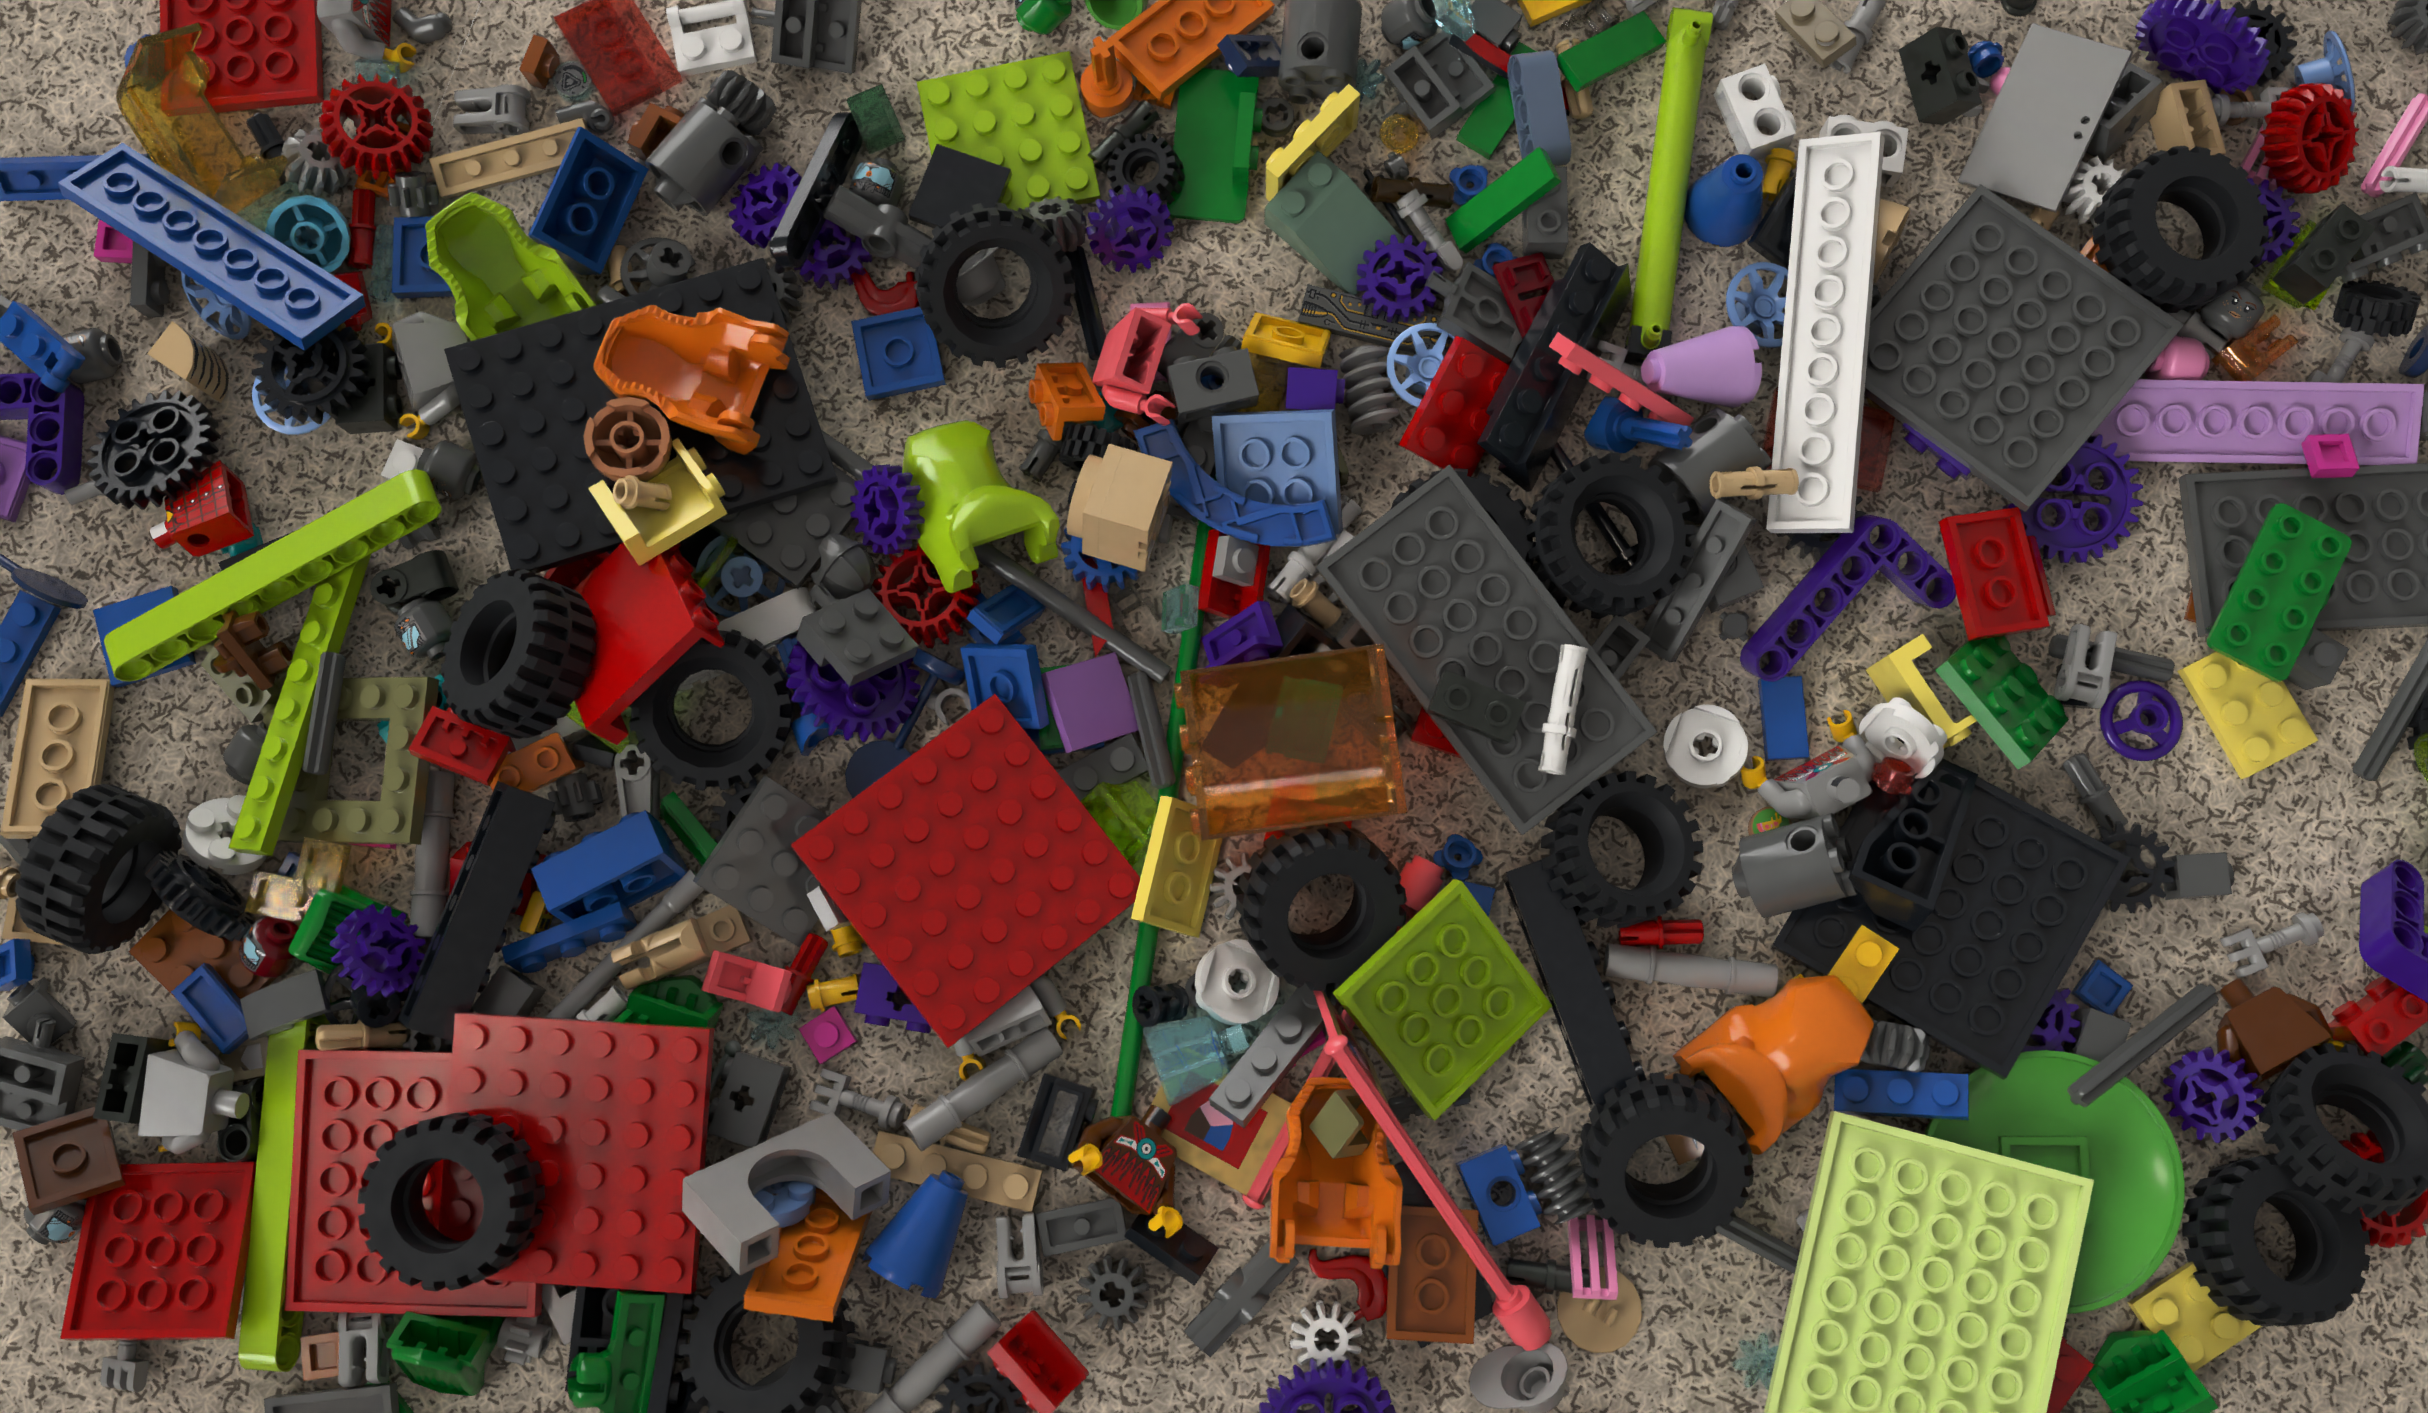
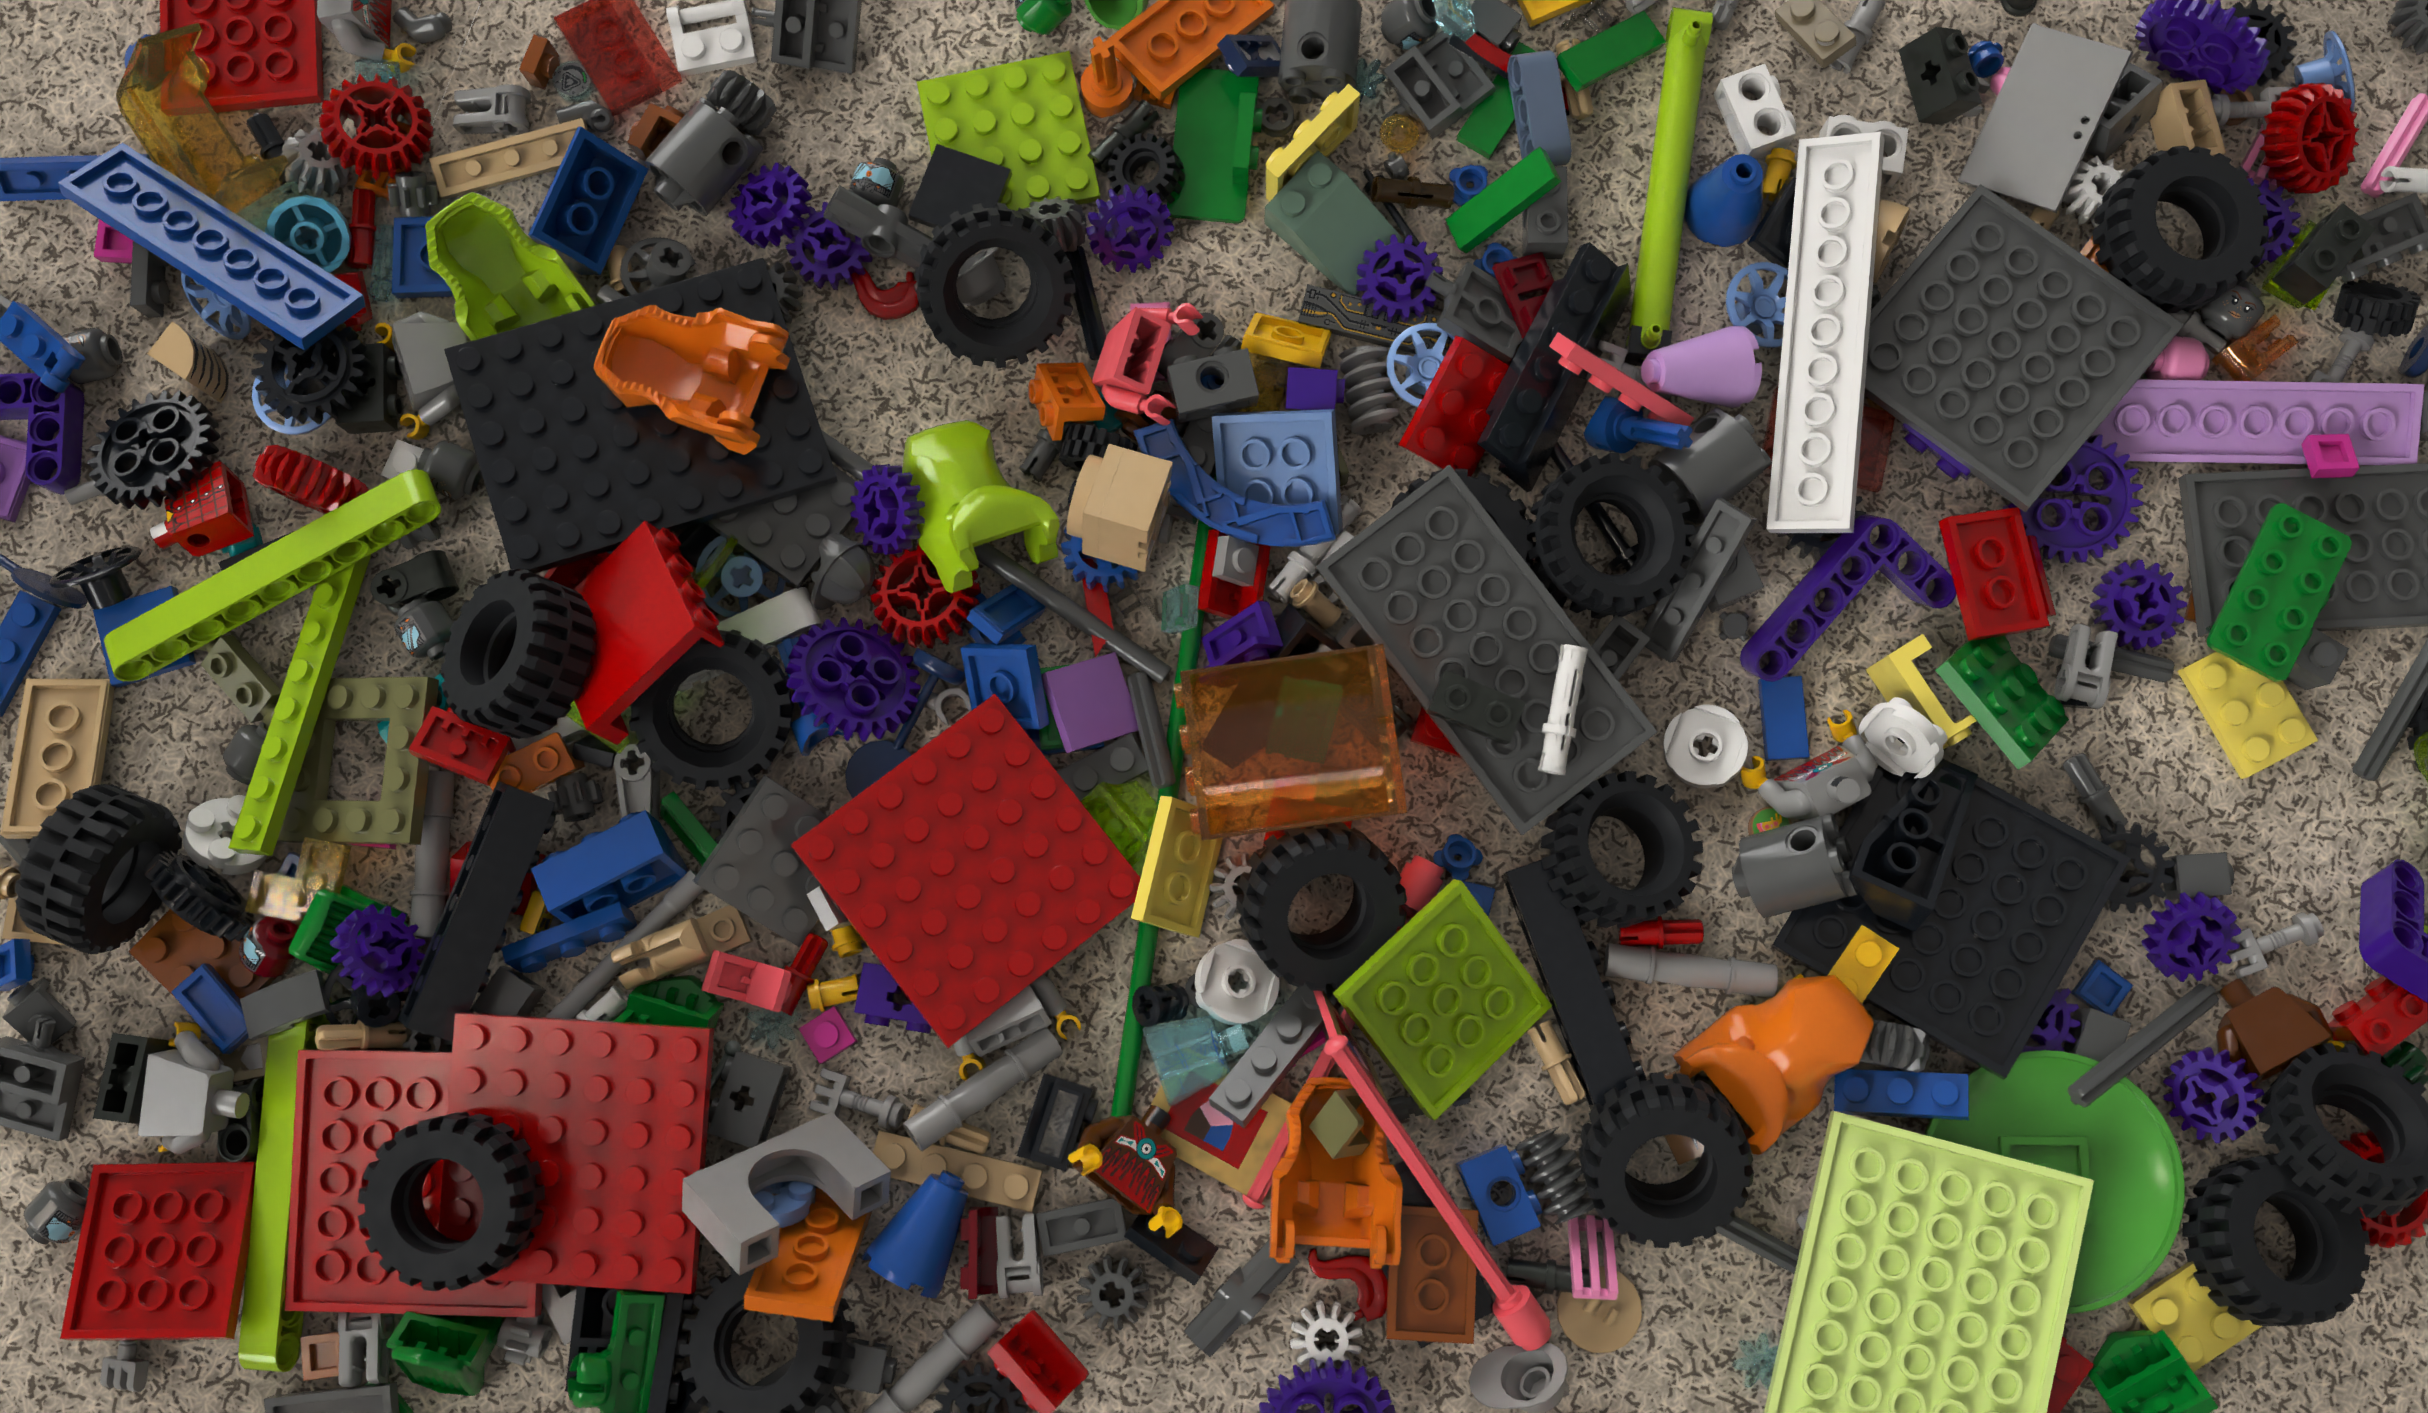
(67, 1160): reddish brown plate -> none
(104, 581): none -> black wheel
(245, 654): reddish brown hips -> none
(305, 479): none -> red gear
(324, 713): dark grey axle -> none
(628, 440): nougat cylinder -> none
(631, 493): tan pin -> none
(692, 507): light yellow panel -> none
(822, 177): black piece -> none
(854, 635): dark grey plate -> none
(875, 119): clear green panel -> none
(897, 354): blue plate -> none
(981, 1271): none -> dark red piece
(1447, 253): light grey hinge -> none
(1557, 1063): none -> tan axle
(1754, 483): tan pin -> none
(1893, 776): clear red plate -> none
(2153, 710): dark purple piece -> none
(2155, 597): none -> dark purple gear
(2191, 938): none -> dark purple gear

